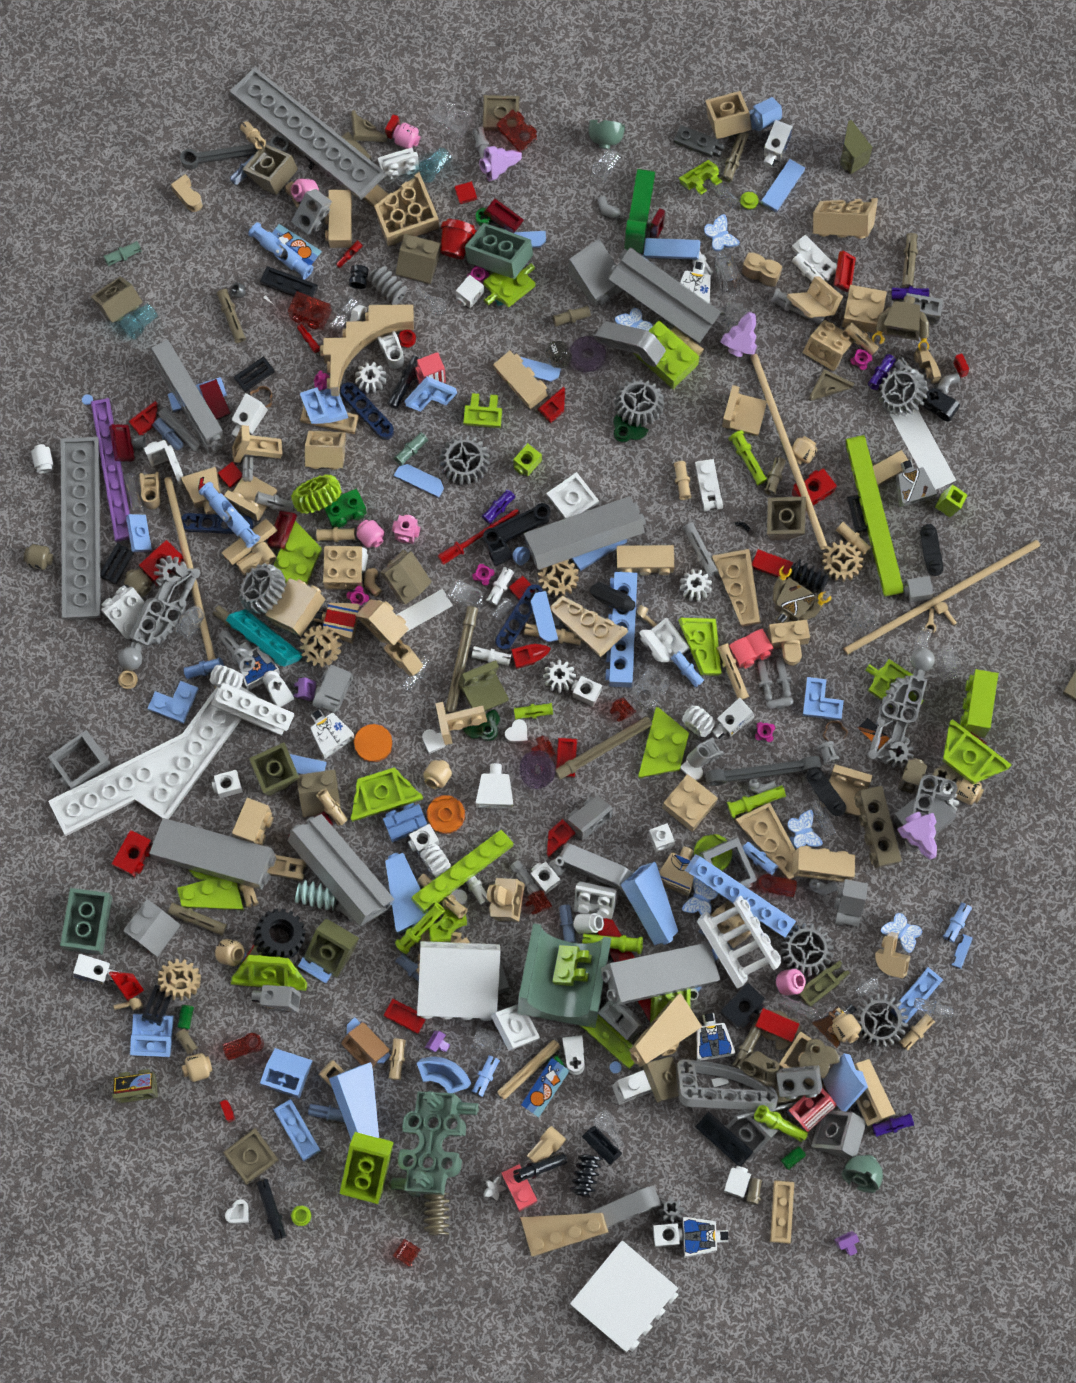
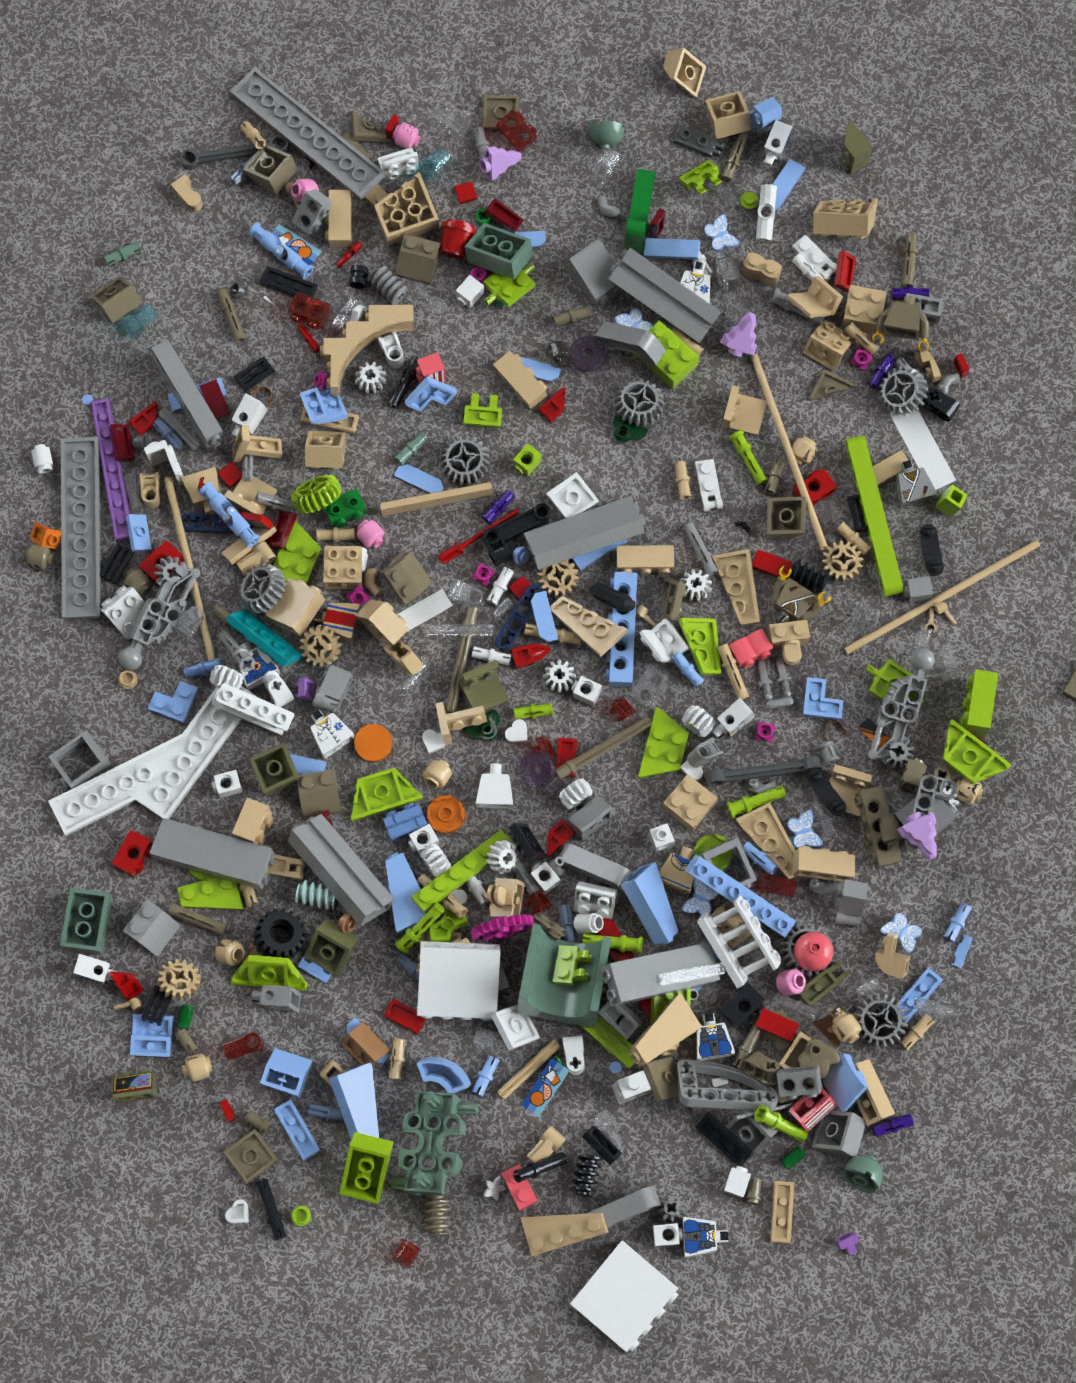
(45, 536): none -> orange bracket
(257, 520): none -> red tile
(258, 1122): none -> dark tan pin
(331, 807): tan pin -> none
(346, 923): none -> nougat plate
(365, 412): dark blue beam -> none
(407, 338): red plate -> none
(407, 534): bright pink brick -> none
(436, 499): none -> tan tile
(436, 1042): medium lavender tile -> none
(458, 629): none -> clear axle
(502, 856): none -> white gear
(502, 928): none -> dark pink gear
(527, 842): none -> black hinge
(553, 929): none -> dark tan plate
(575, 793): none -> white gear
(673, 598): none -> dark tan wing
(684, 70): none -> tan slope
(690, 974): none -> clear axle
(767, 202): none -> white piece
(818, 957): none -> coral cylinder
(889, 830): none -> dark tan brick

